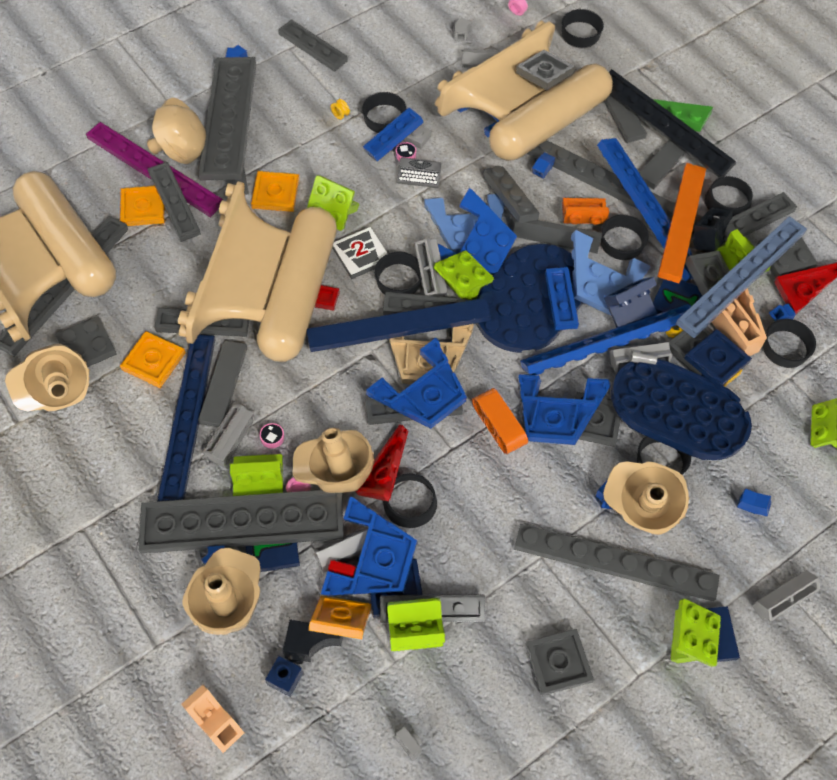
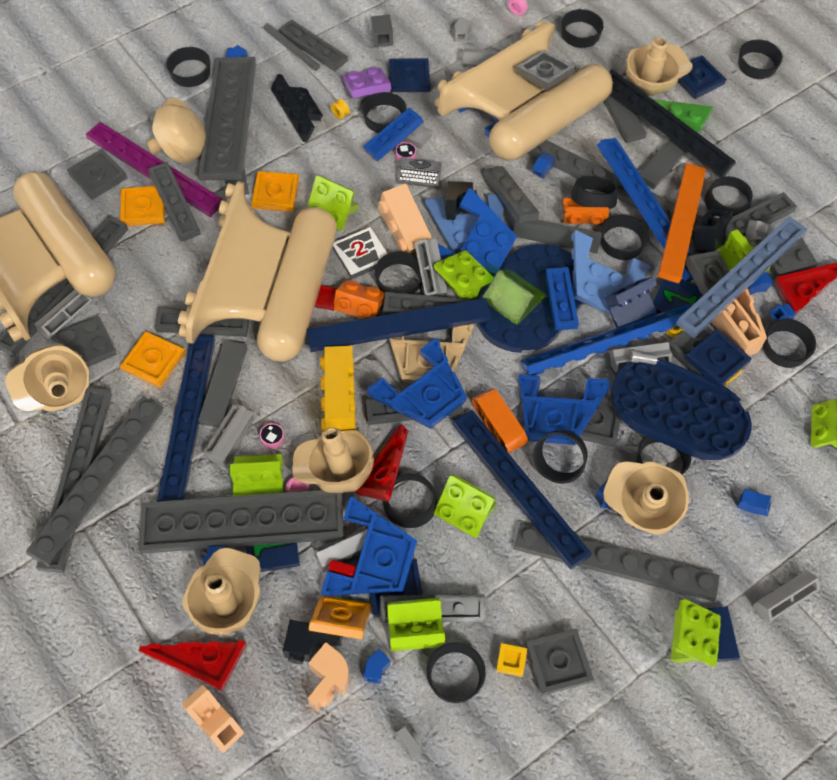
(62, 314): none -> light grey piece
(79, 458): none -> dark grey plate
(94, 482): none -> dark grey plate
(97, 174): none -> dark grey plate
(185, 54): none -> black tyre
(207, 662): none -> red wing
(288, 684): dark blue plate -> none
(291, 46): none -> dark grey bar
(297, 105): none -> black bracket
(333, 670): none -> light nougat brick
(339, 388): none -> yellow wedge
(358, 299): none -> orange bracket
(366, 82): none -> medium lavender plate
(376, 666): none -> blue piece
(382, 31): none -> dark grey brick
(403, 218): none -> light nougat wedge
(409, 75): none -> dark blue tile
(455, 194): none -> black arch
(457, 647): none -> black tyre
(464, 505): none -> lime bracket
(511, 660): none -> yellow plate
(512, 295): none -> clear neon green slope
(522, 490): none -> dark blue tile
(551, 474): none -> black tyre
(590, 199): none -> black tyre
(656, 66): none -> tan piece
(702, 78): none -> dark blue tile
(756, 232): none -> light grey piece
(762, 284): none -> blue piece
(763, 47): none -> black tyre

